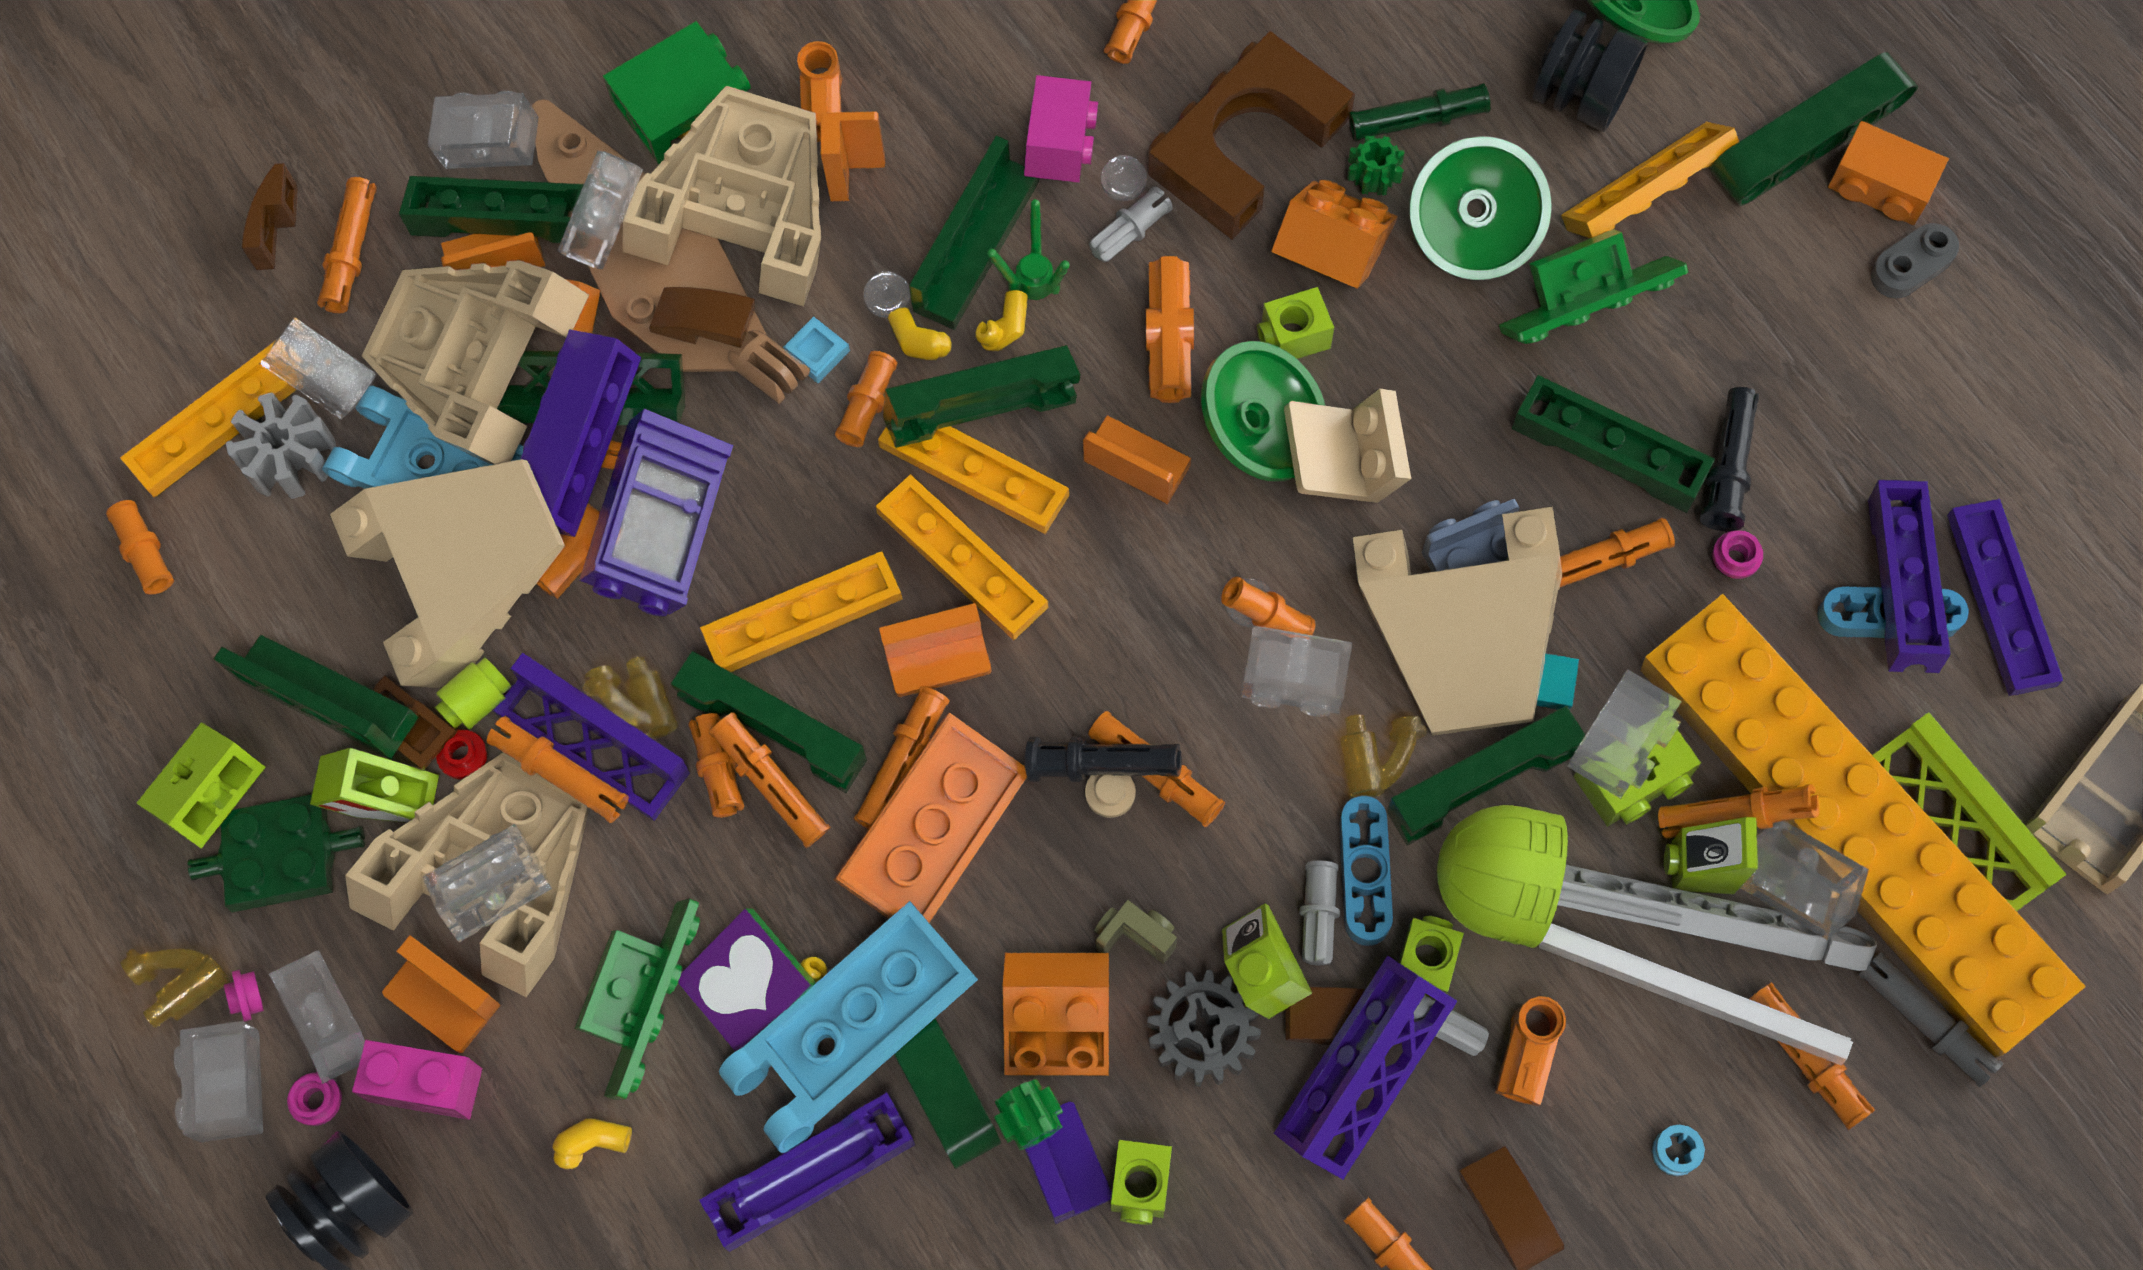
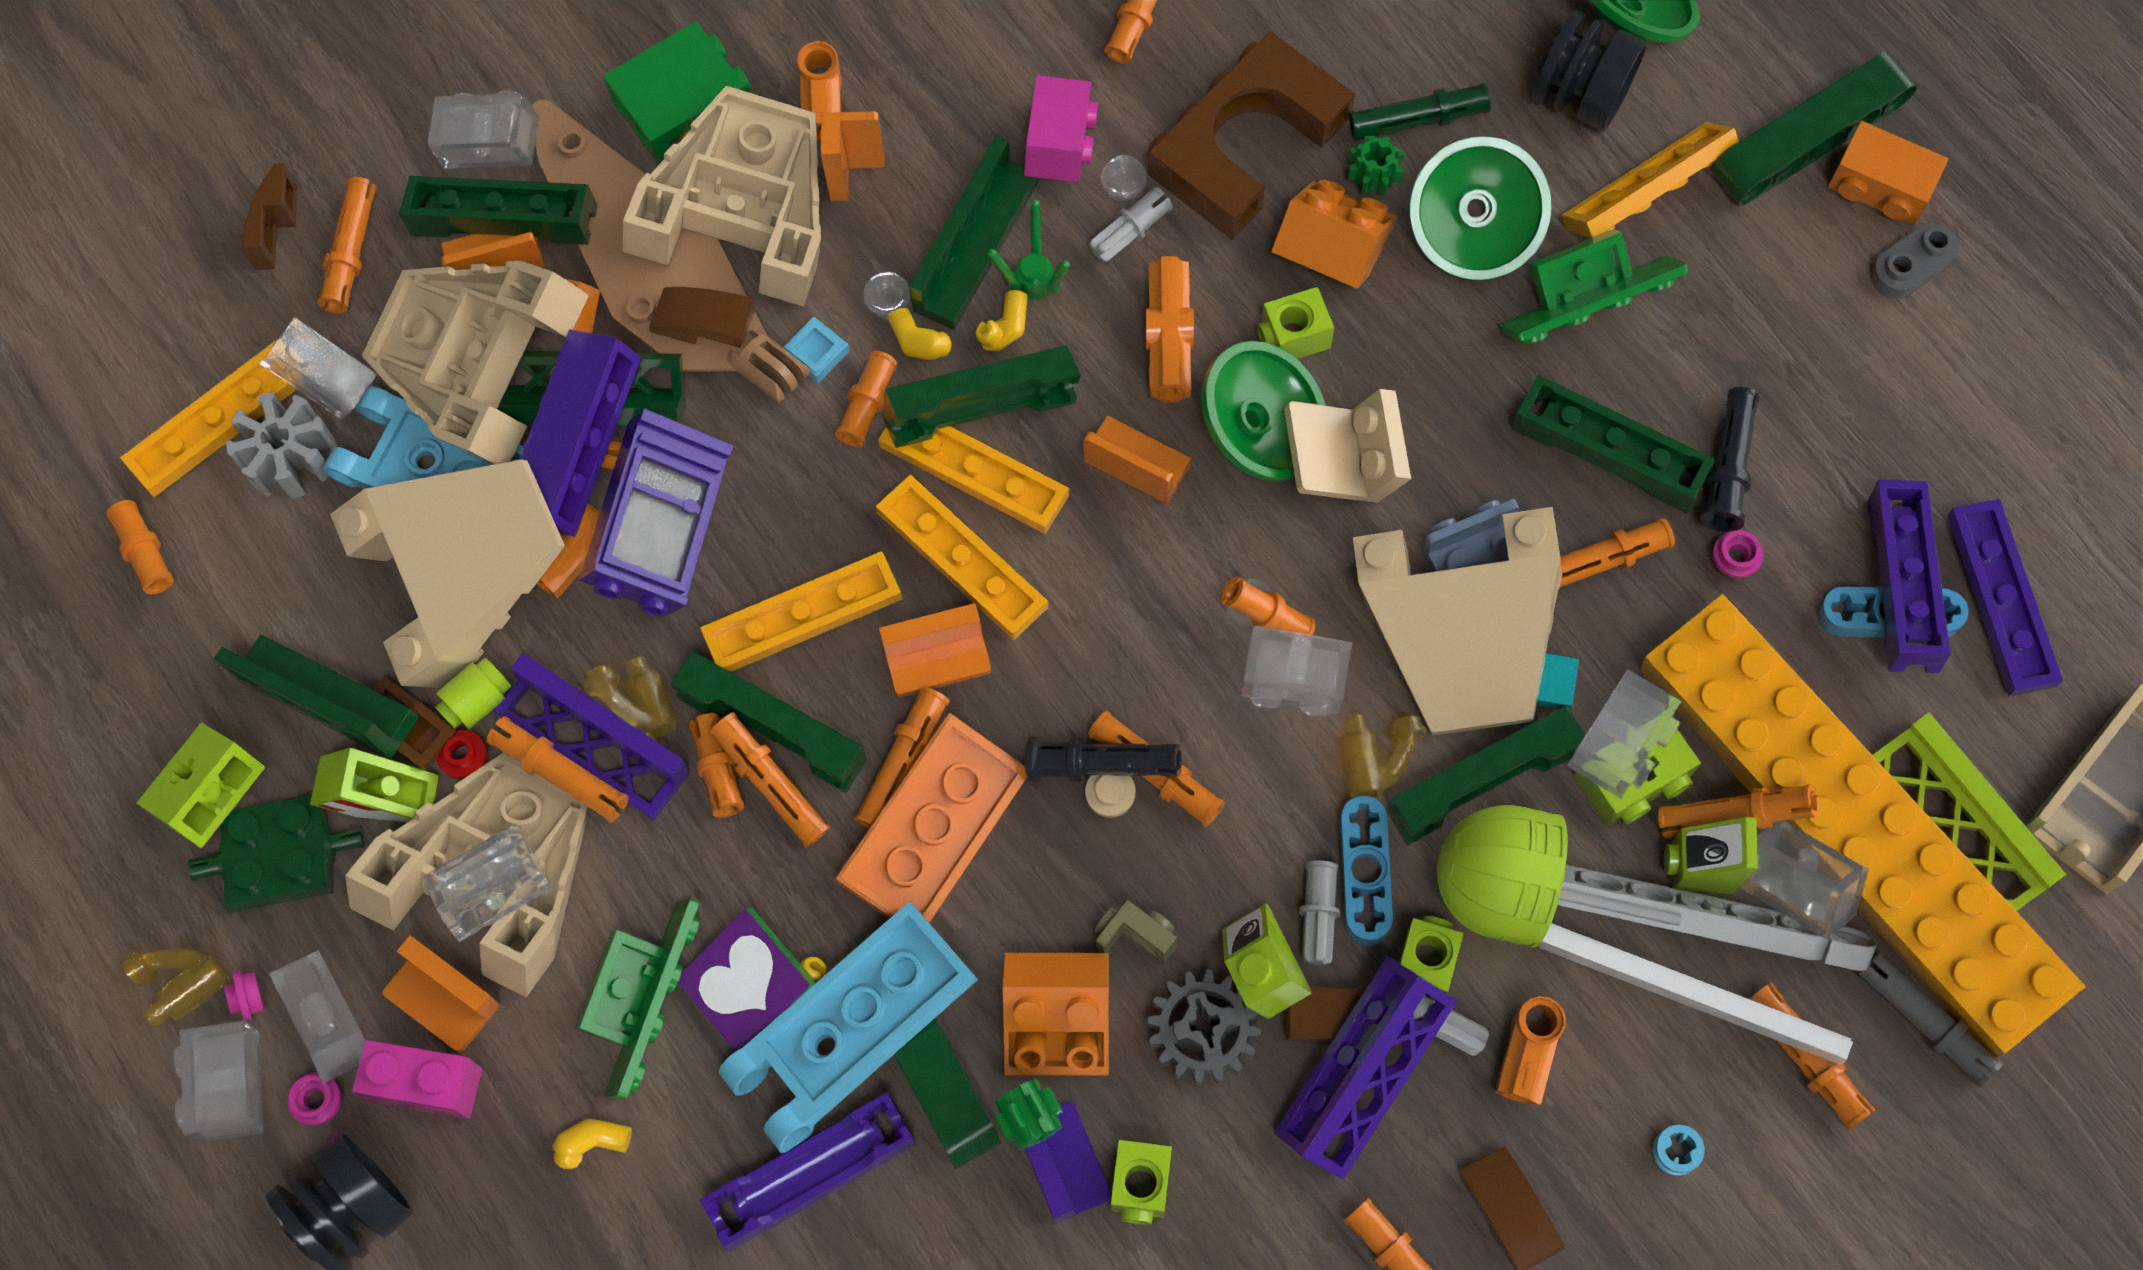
(600, 210): clear brick -> none

